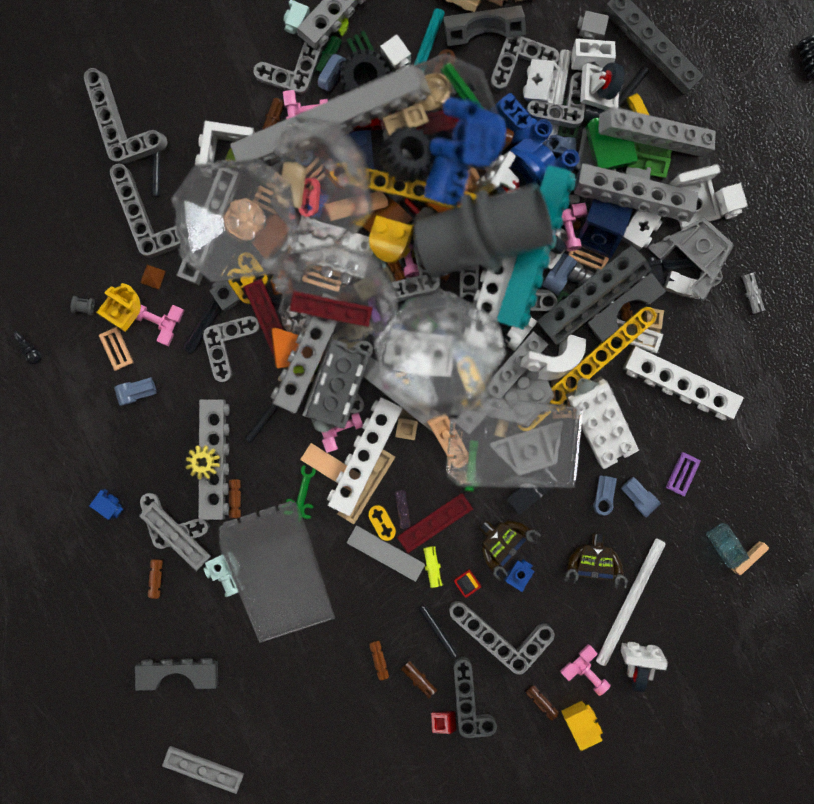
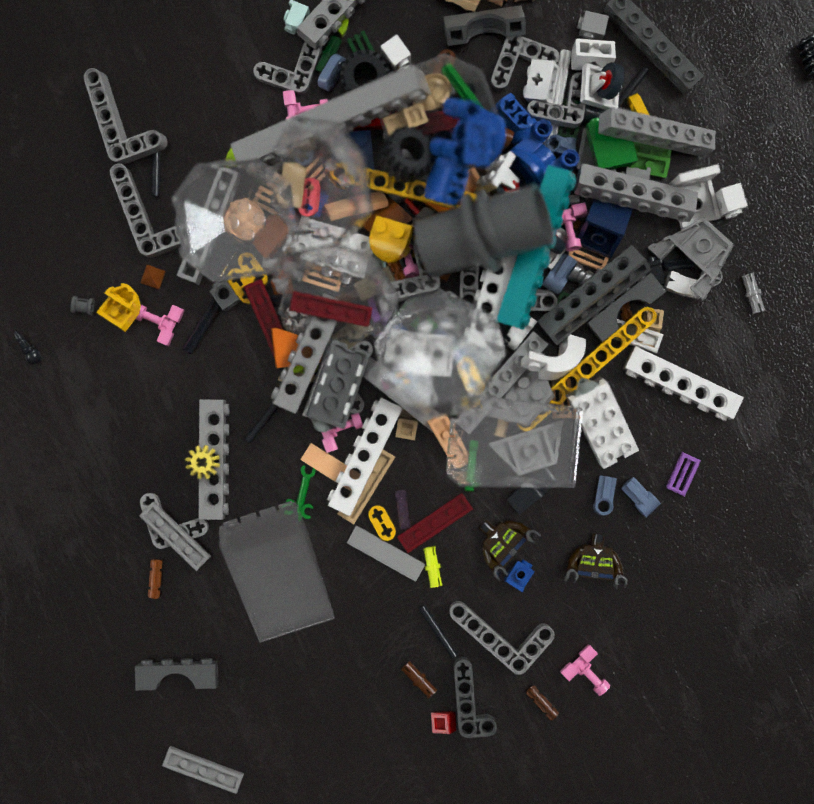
(106, 505): blue brick -> none
(123, 363): light nougat tile -> none
(130, 392): sand blue piece -> none
(210, 568): light aqua brick -> none
(215, 131): white bracket -> none
(223, 337): light grey beam -> none
(228, 584): light aqua bush -> none
(234, 498): dark orange axle -> none
(274, 113): reddish brown axle -> none
(379, 660): dark orange axle -> none
(430, 36): teal axle -> none
(467, 583): slope -> none
(582, 726): yellow brick -> none
(630, 602): white axle -> none
(637, 238): white brick -> none
(642, 663): white plate -> none
(727, 545): clear light blue brick -> none
(754, 554): light nougat tile -> none

